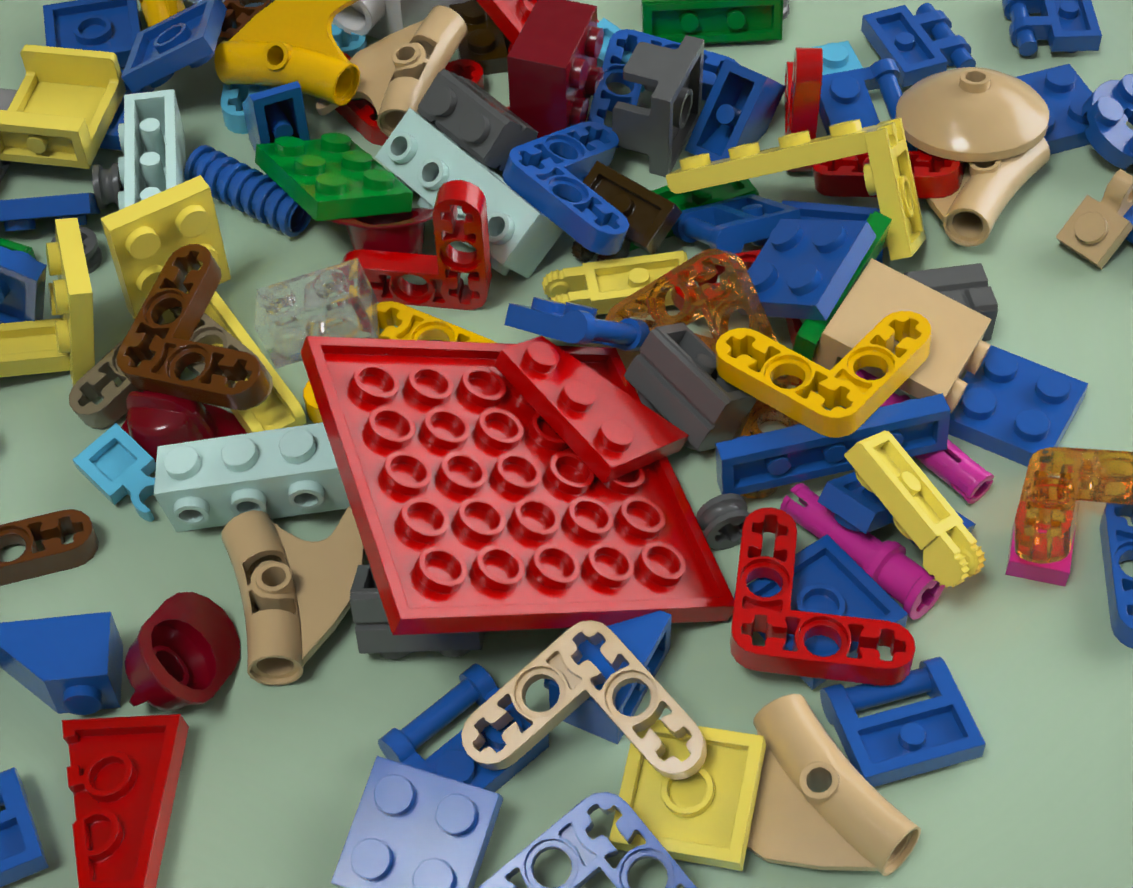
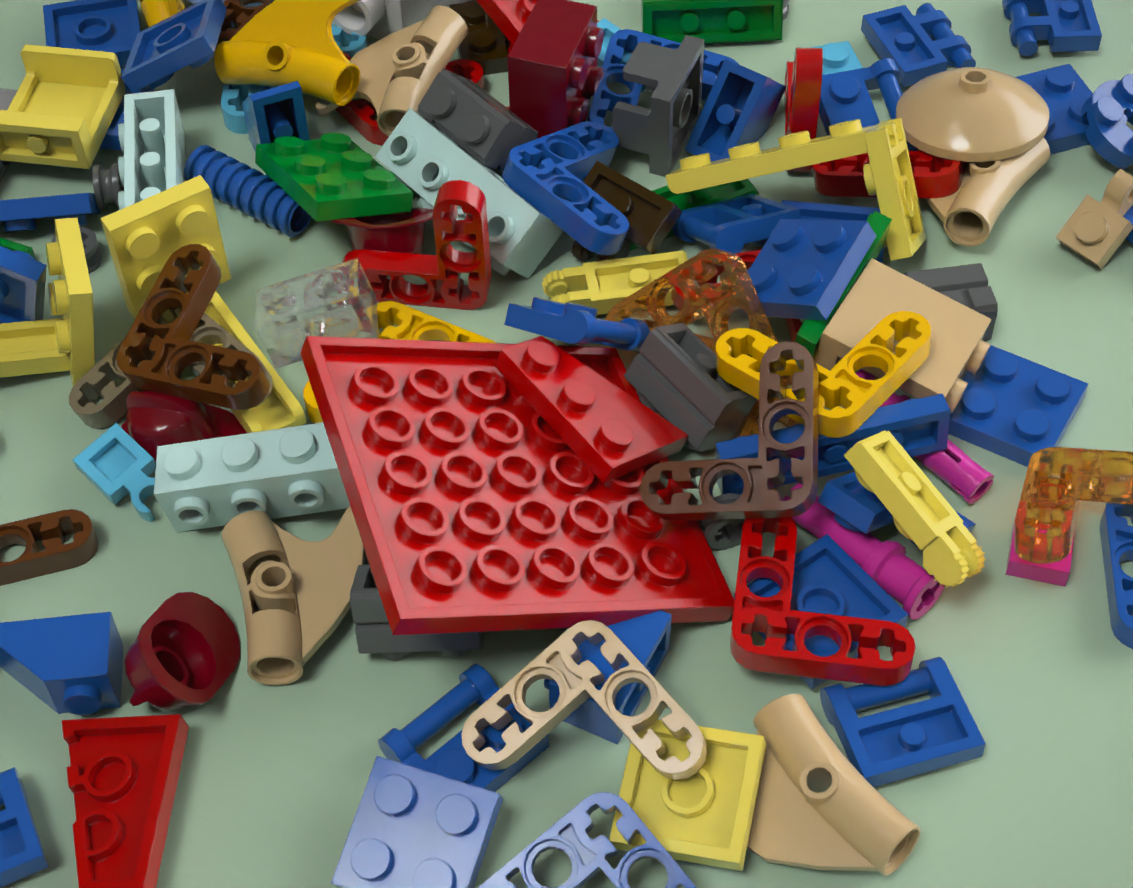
(758, 473): none -> reddish brown beam

